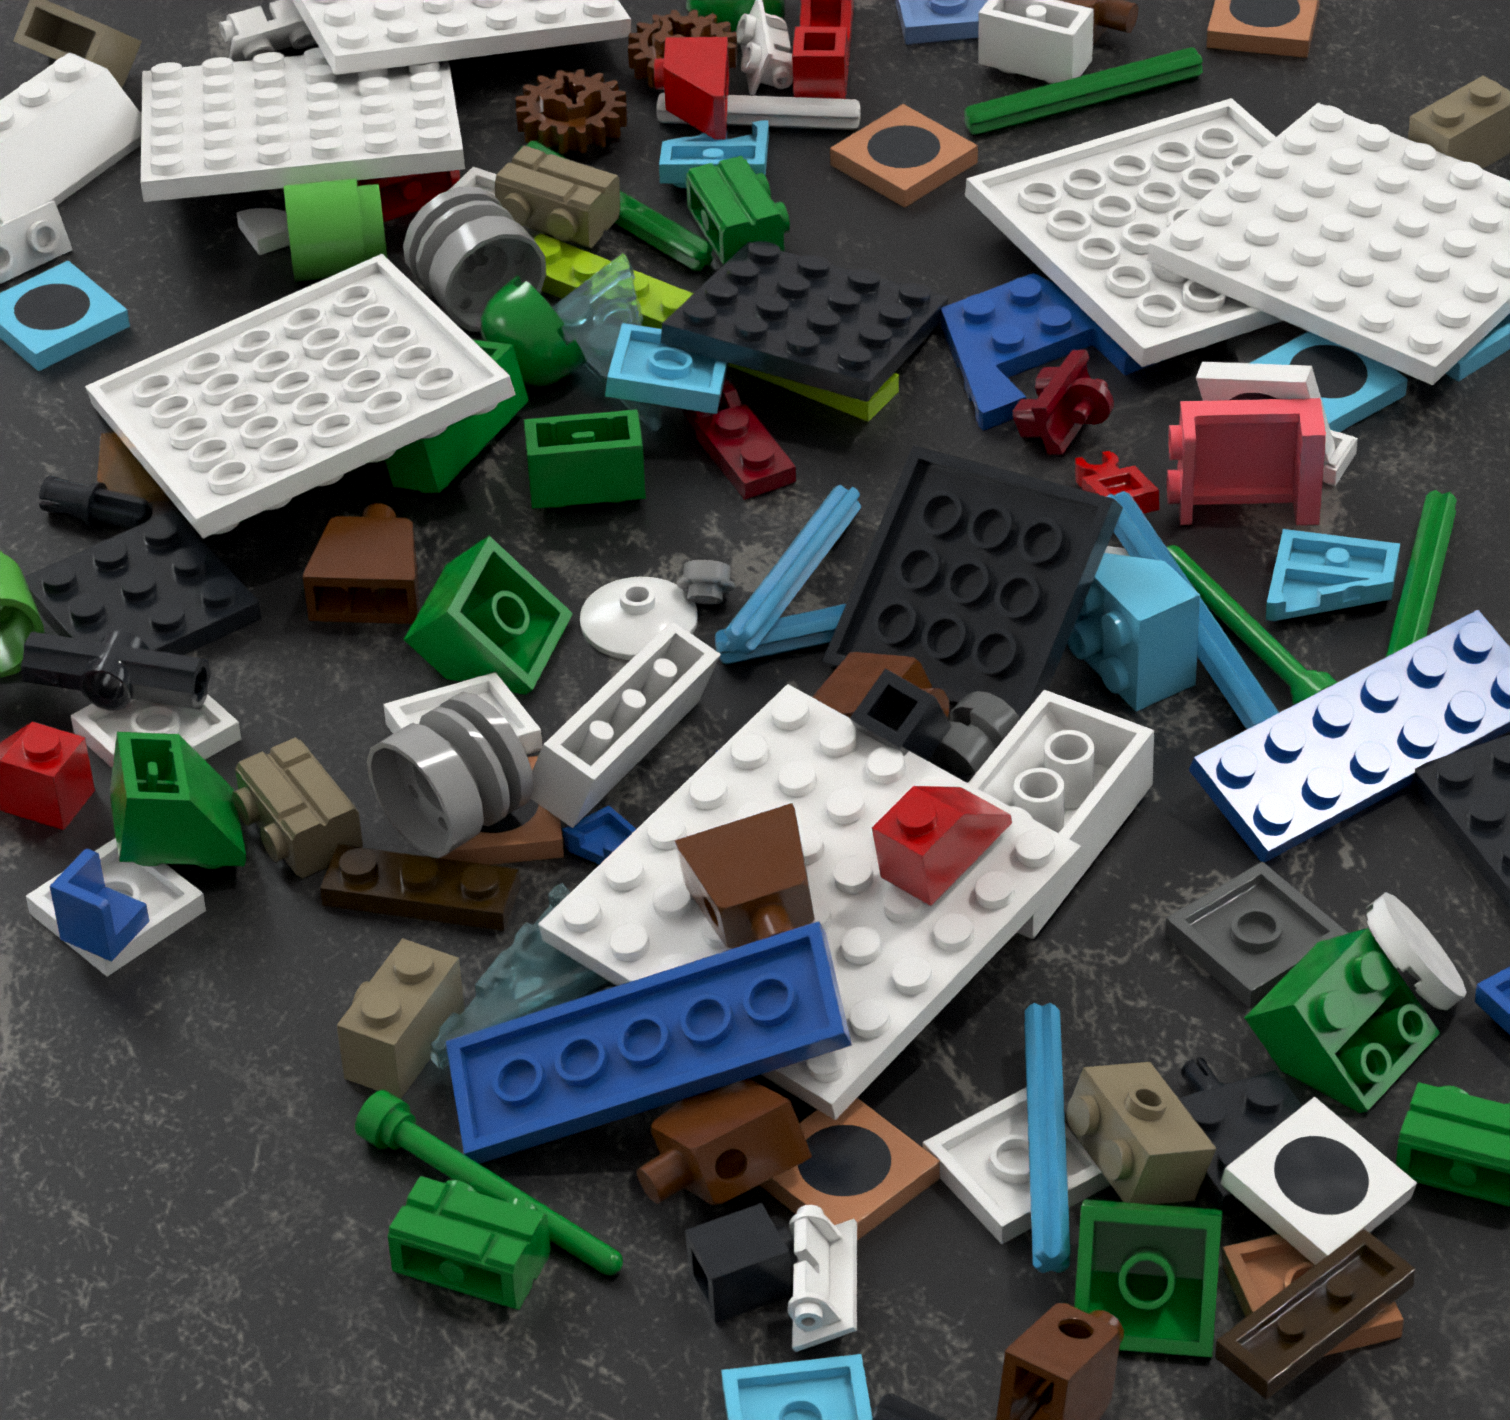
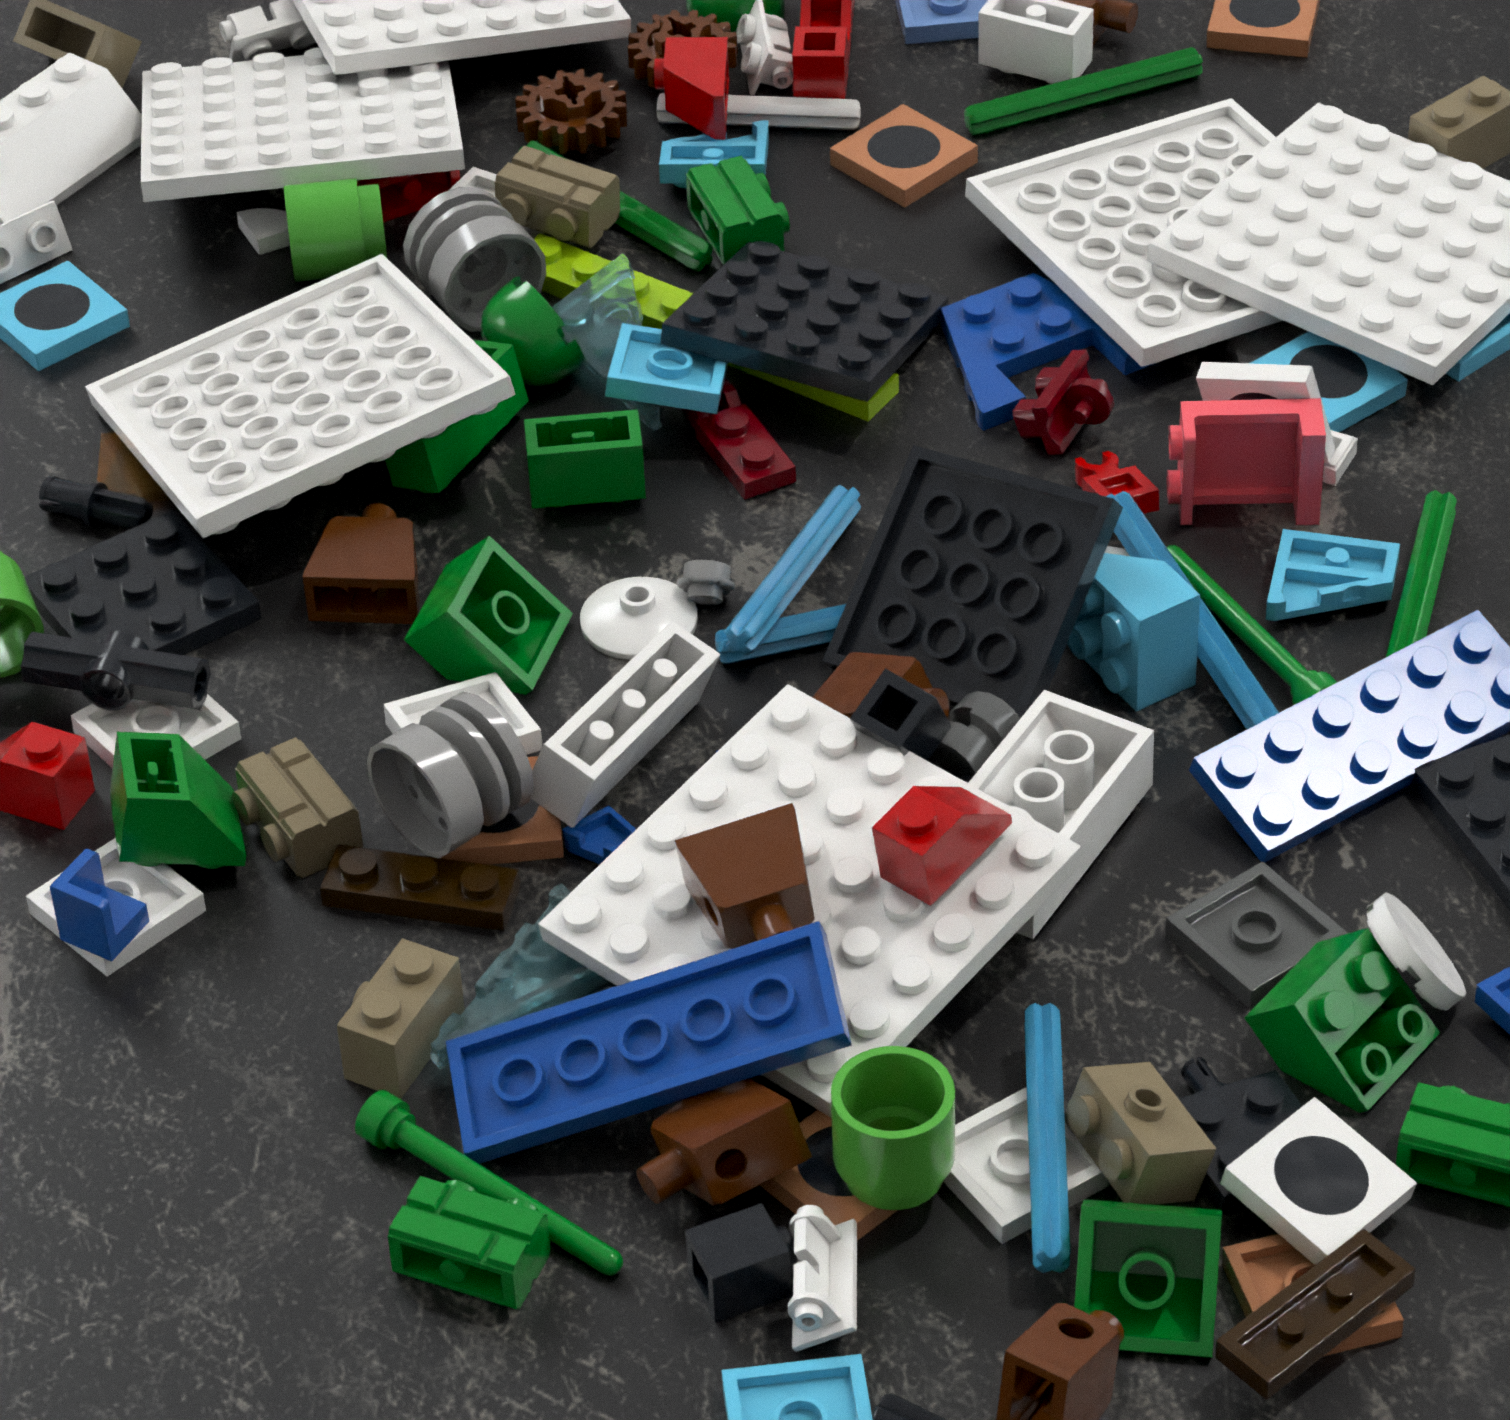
(893, 1126): none -> bright green piece

